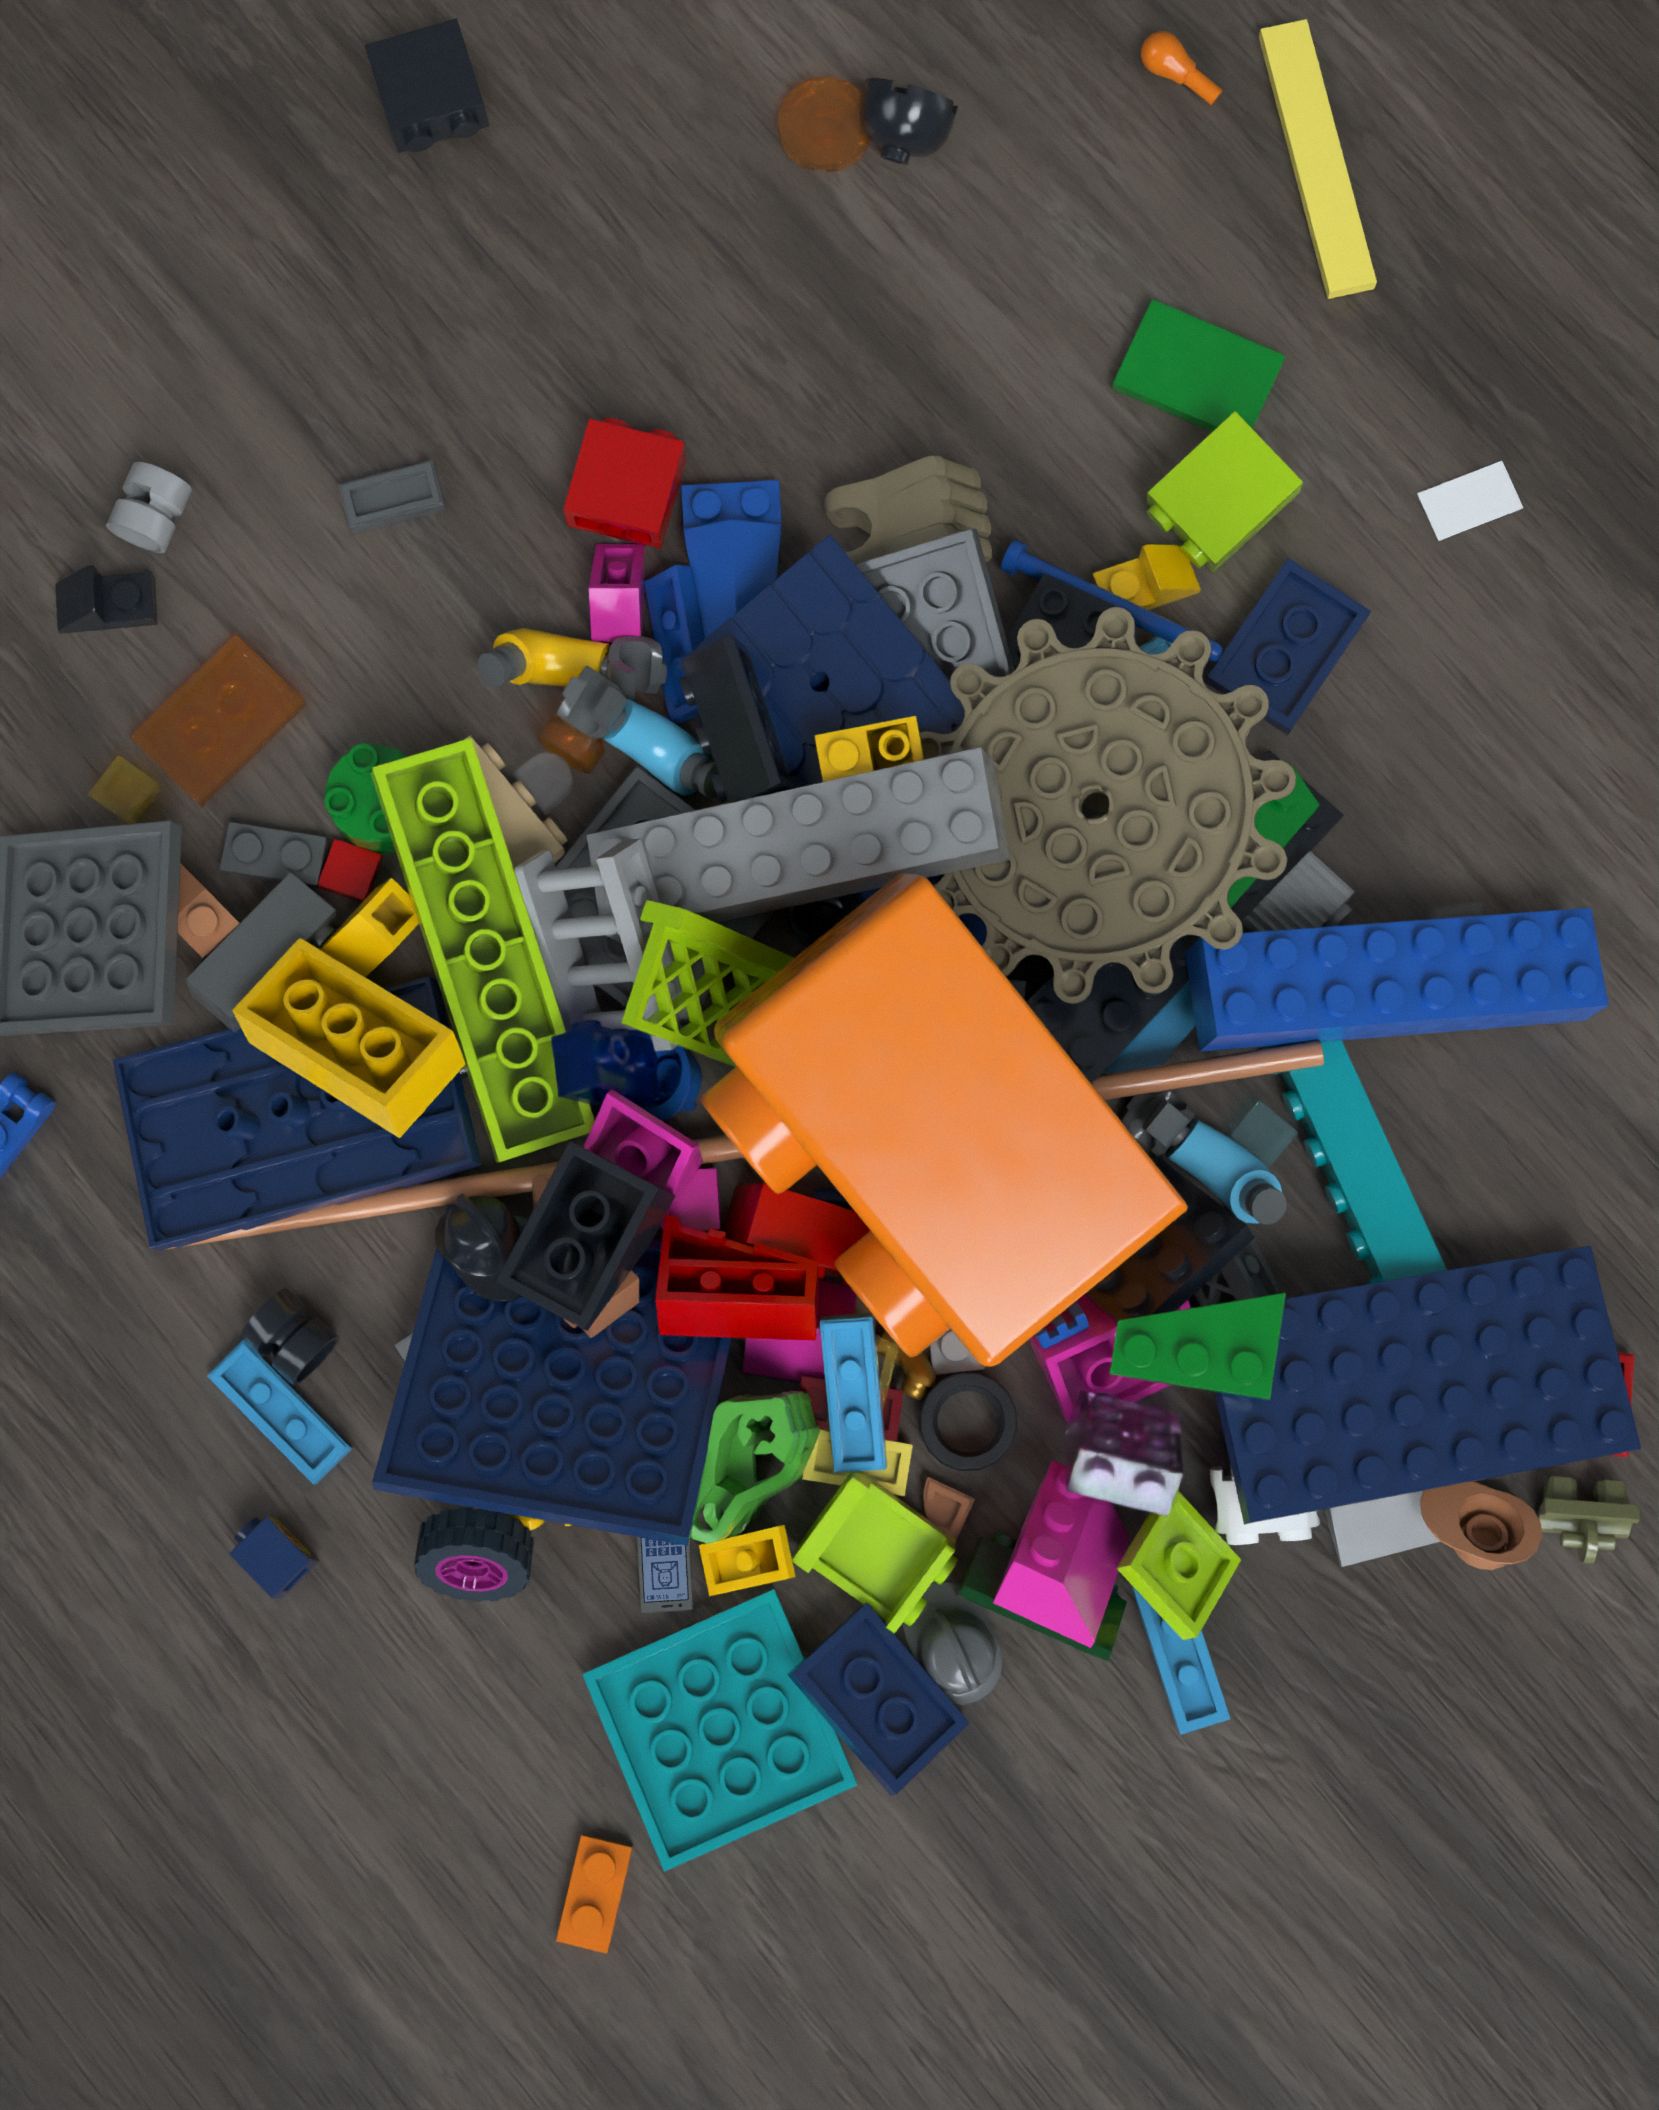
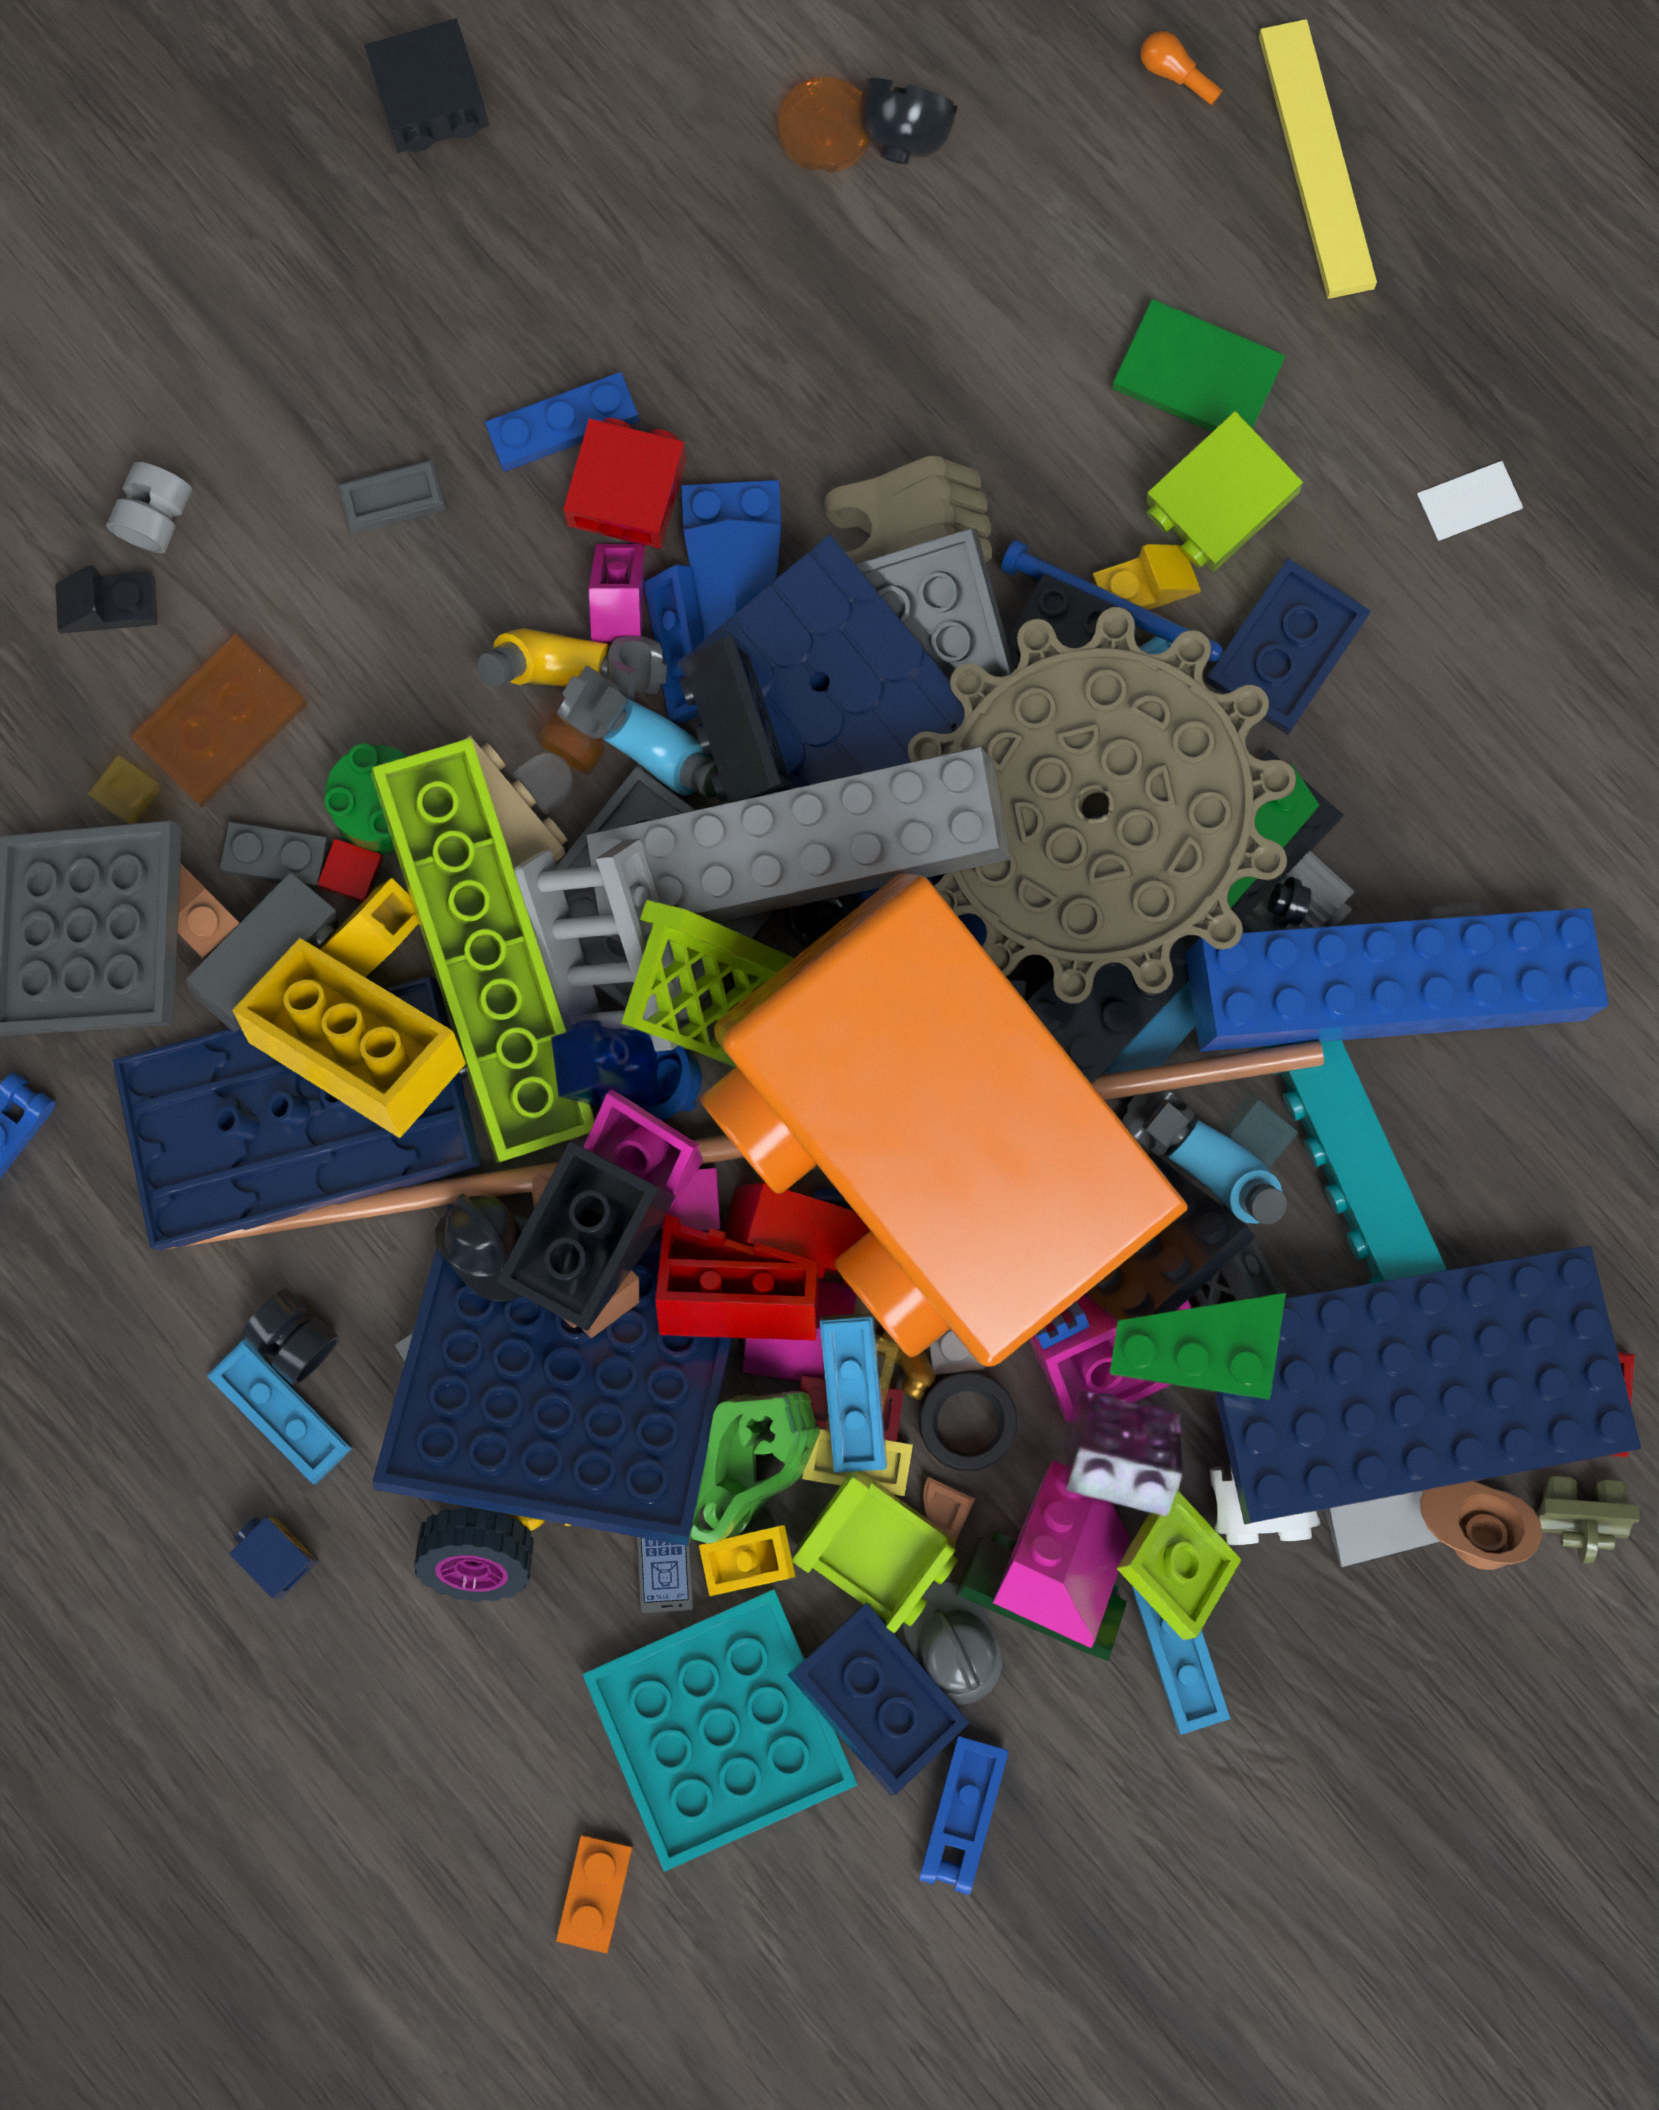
(558, 421): none -> blue plate
(869, 748): yellow slope -> none
(964, 1812): none -> blue plate
(1289, 902): none -> black plate

